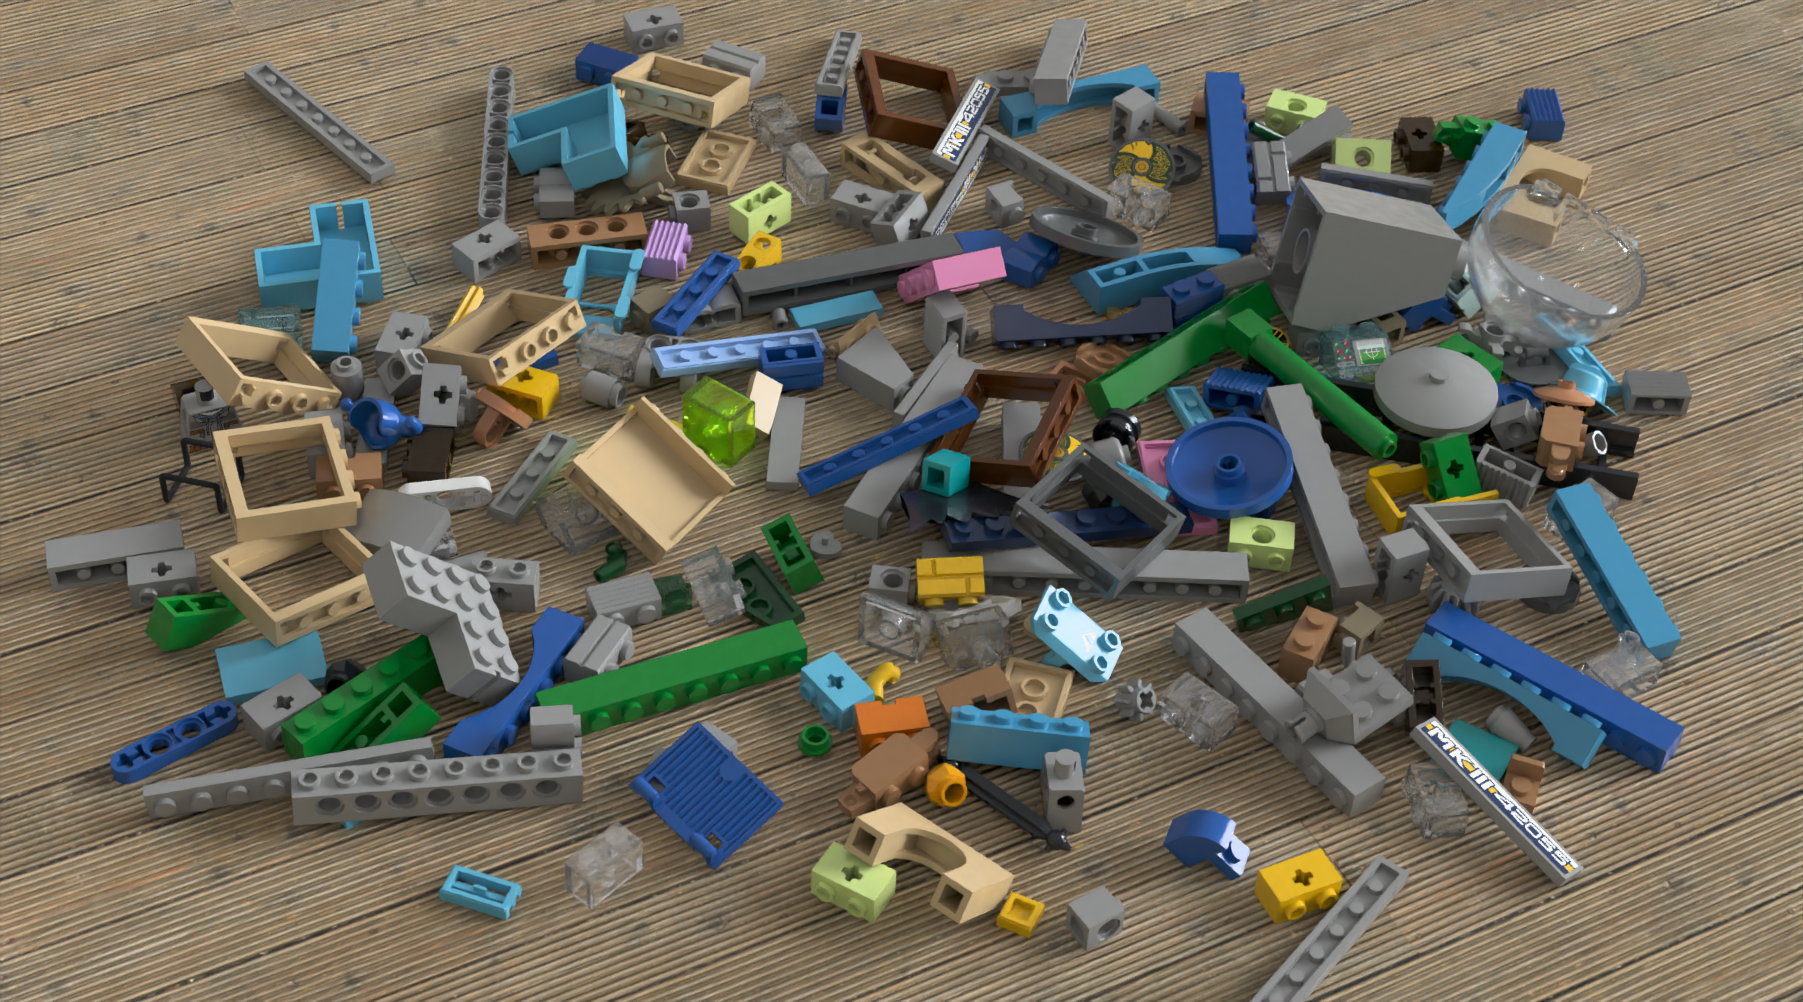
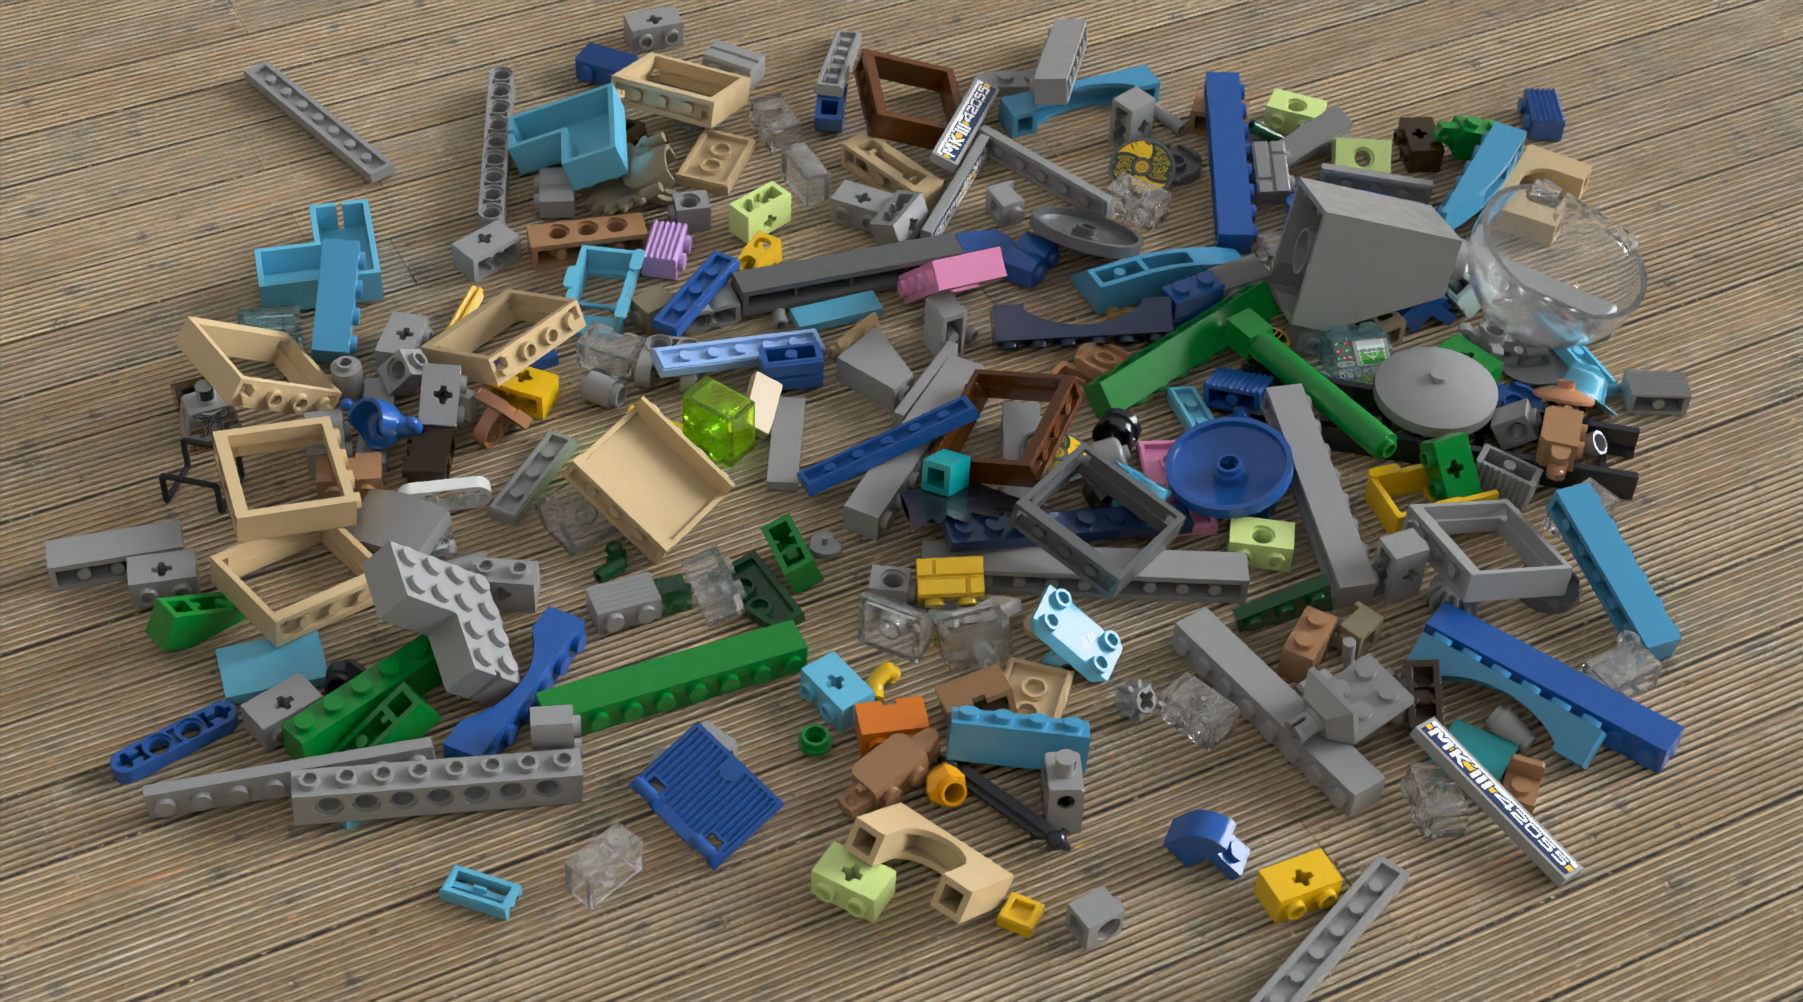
(599, 649): light grey brick -> none

